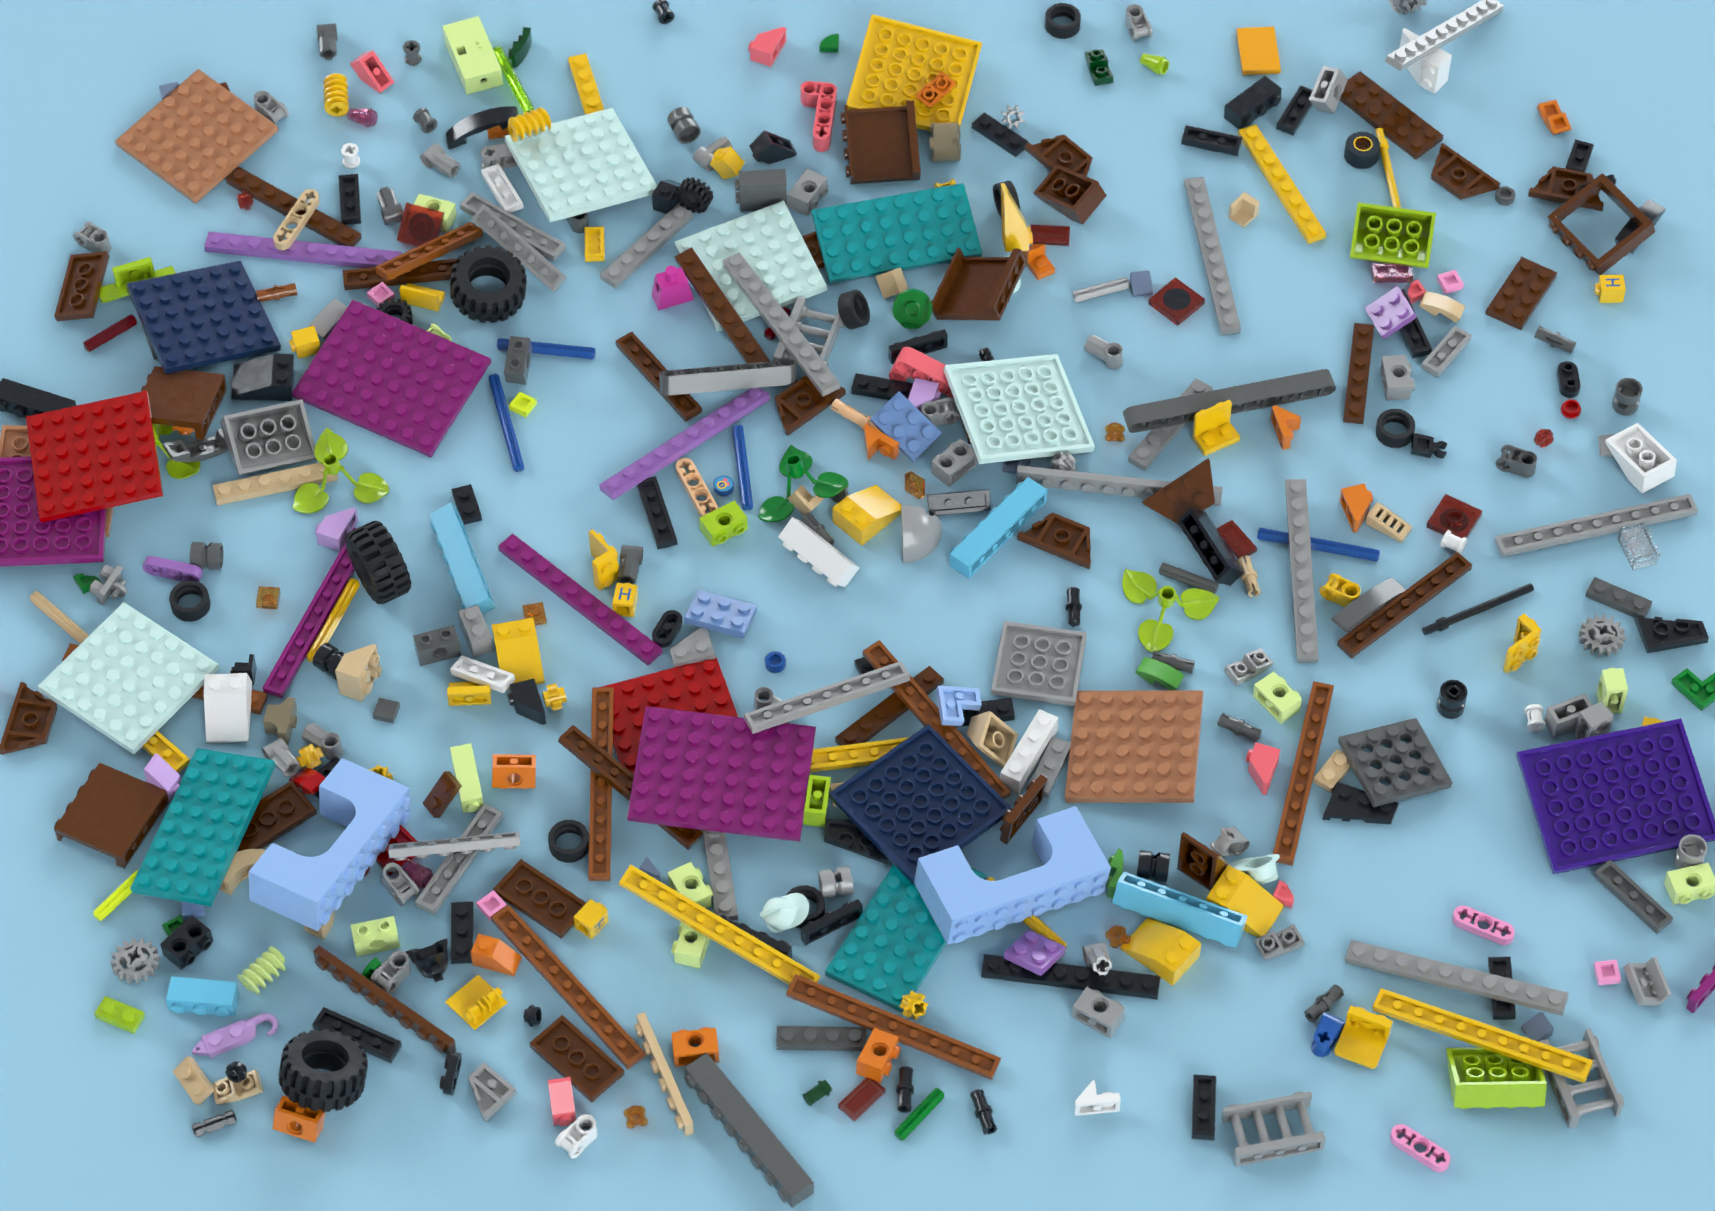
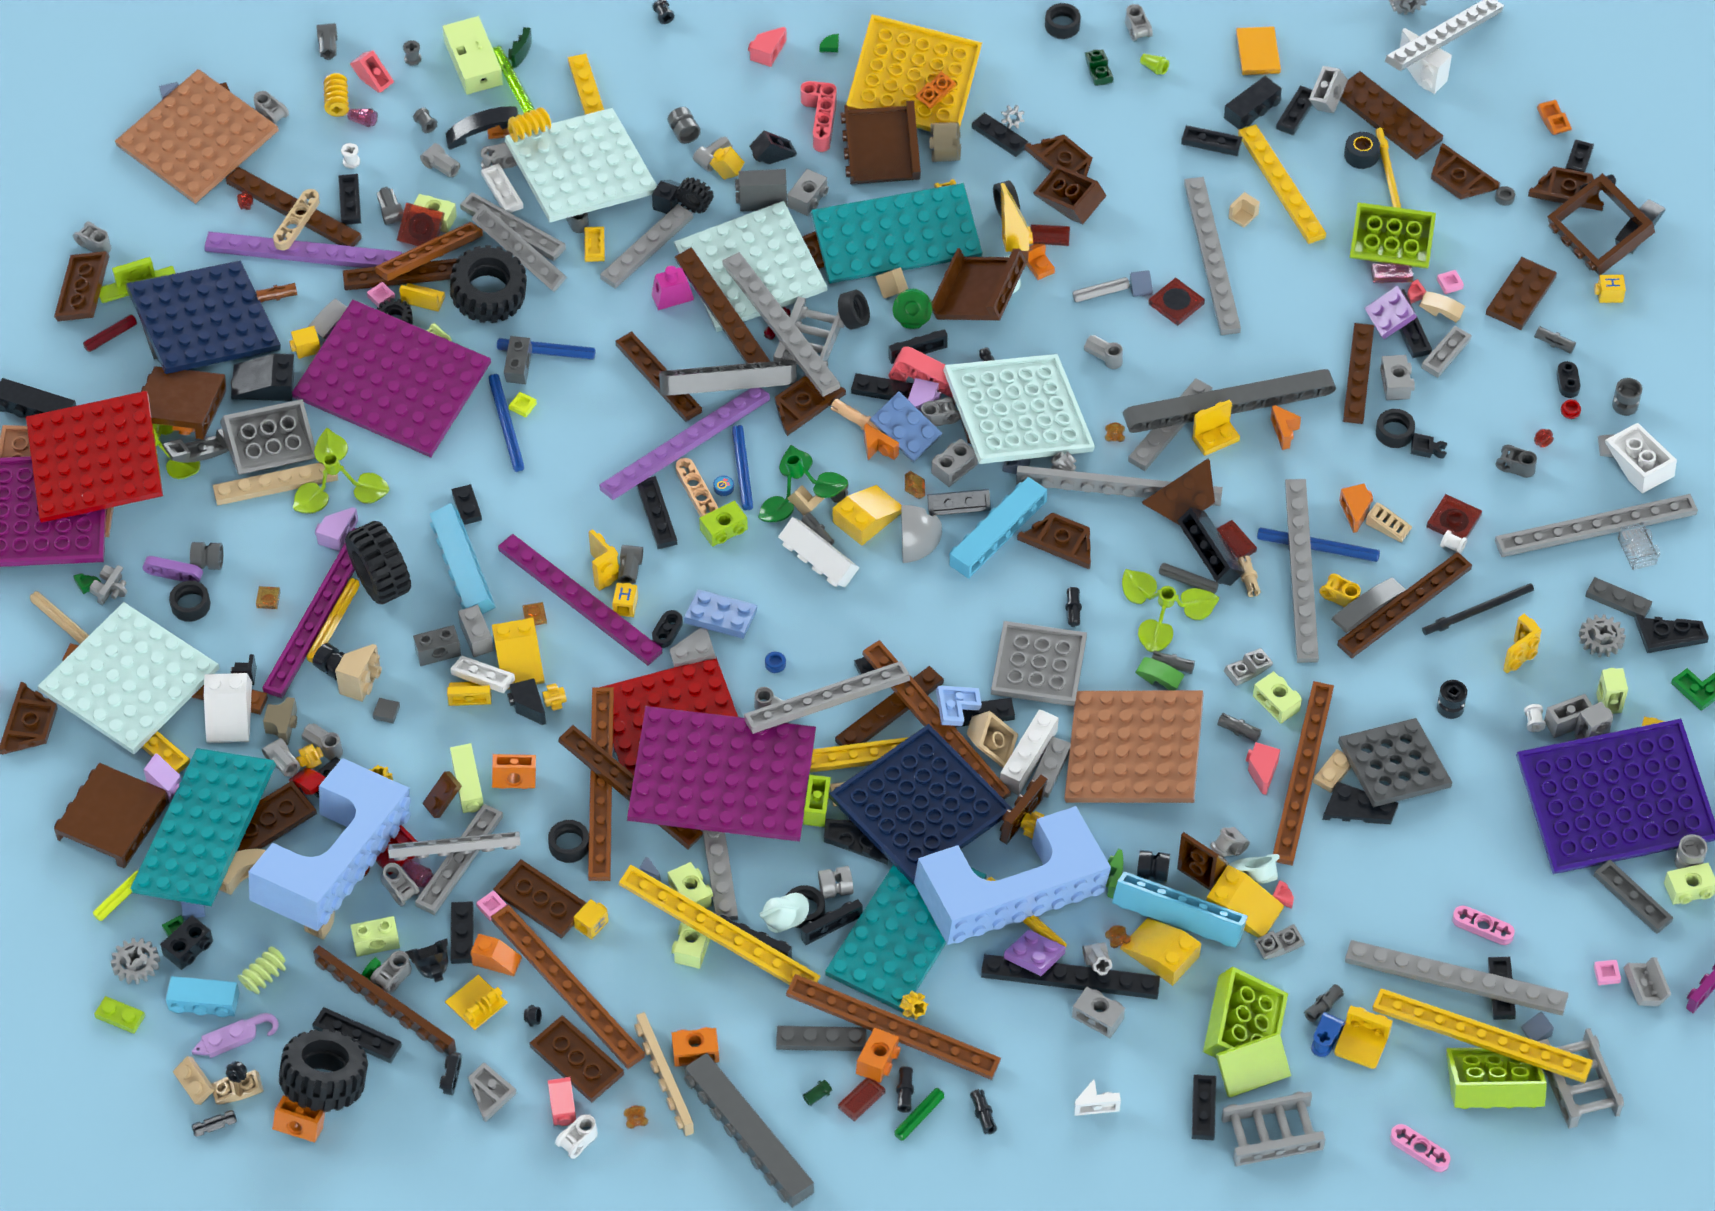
(1029, 822): none -> yellow gear
(1243, 1011): none -> lime slope
(1253, 1064): none -> lime tile

